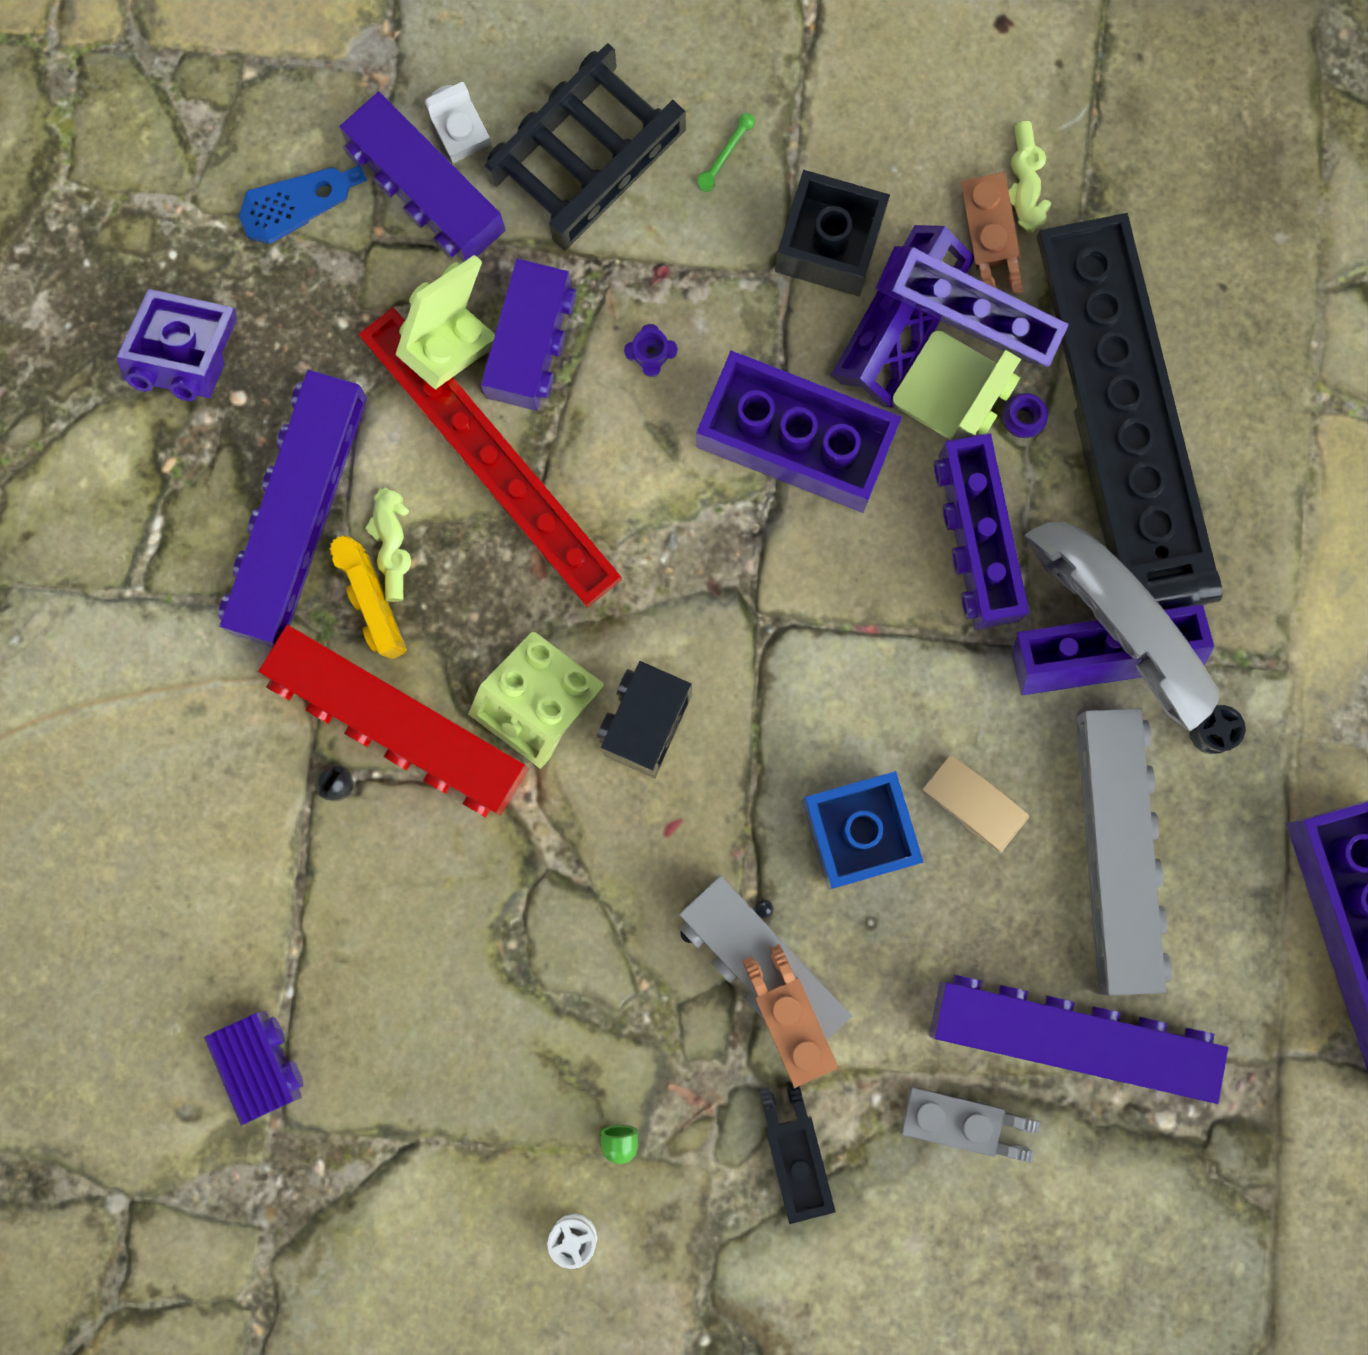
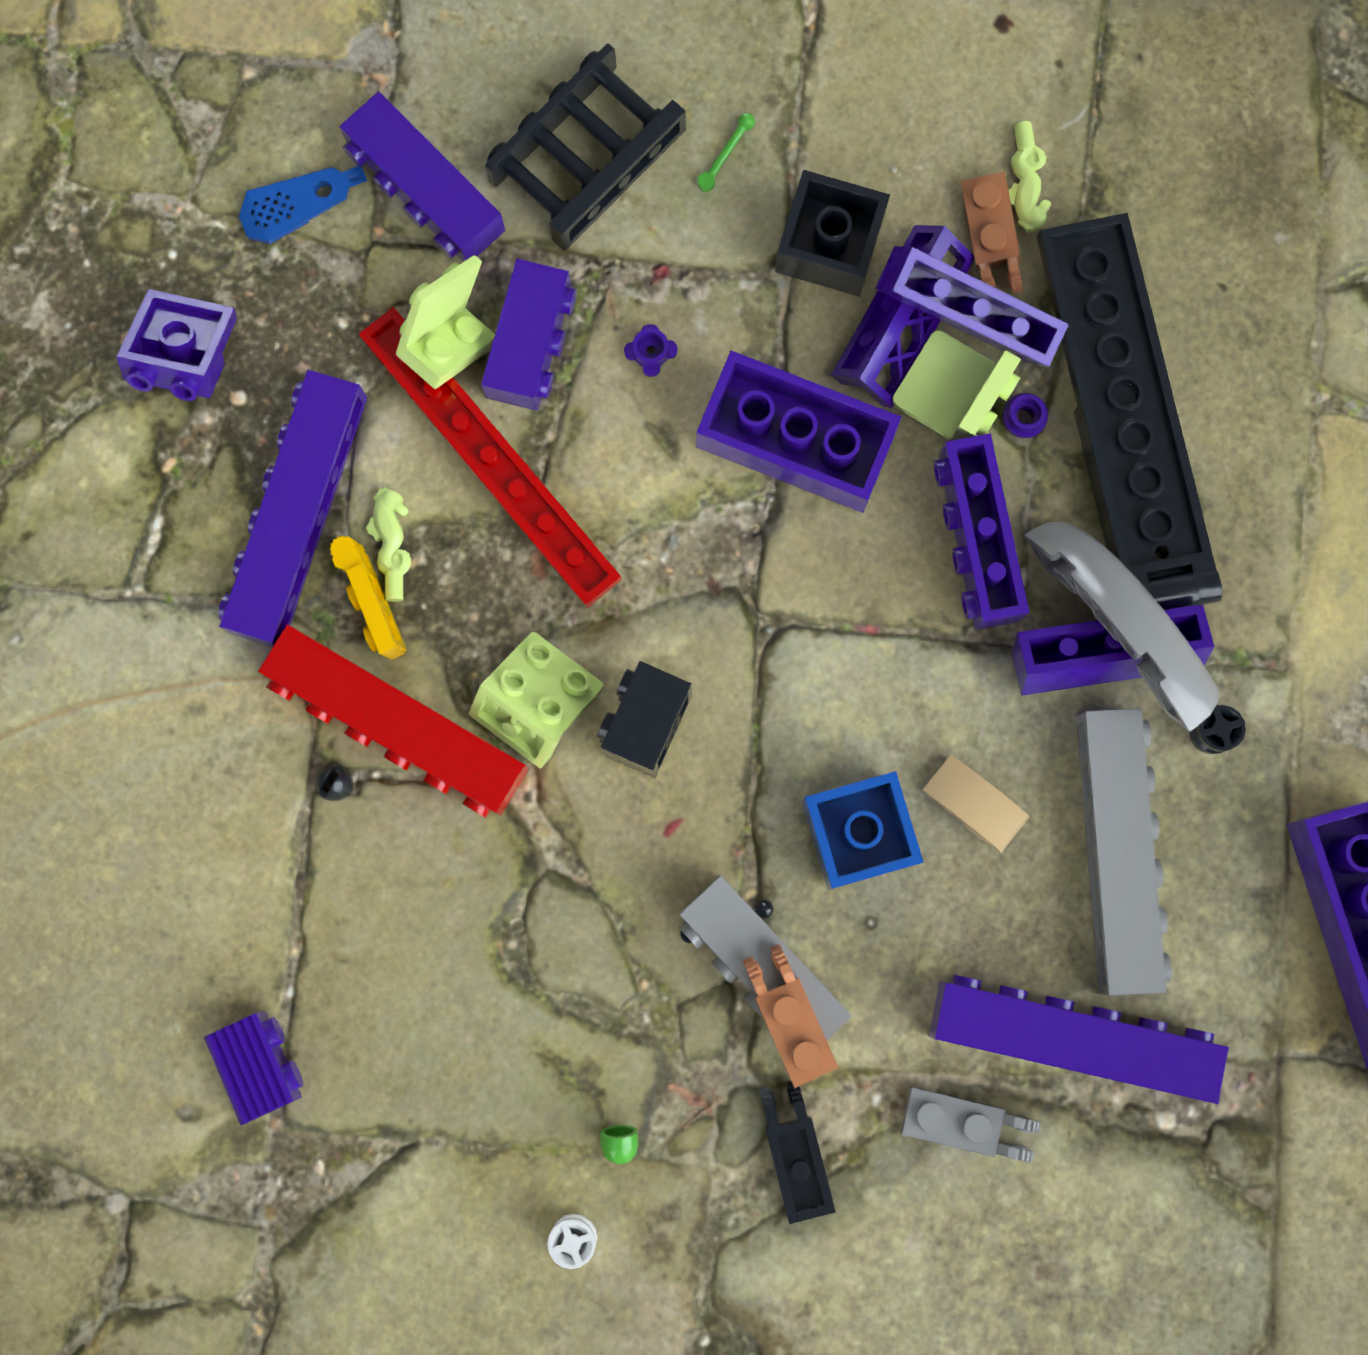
(456, 121): white bracket -> none

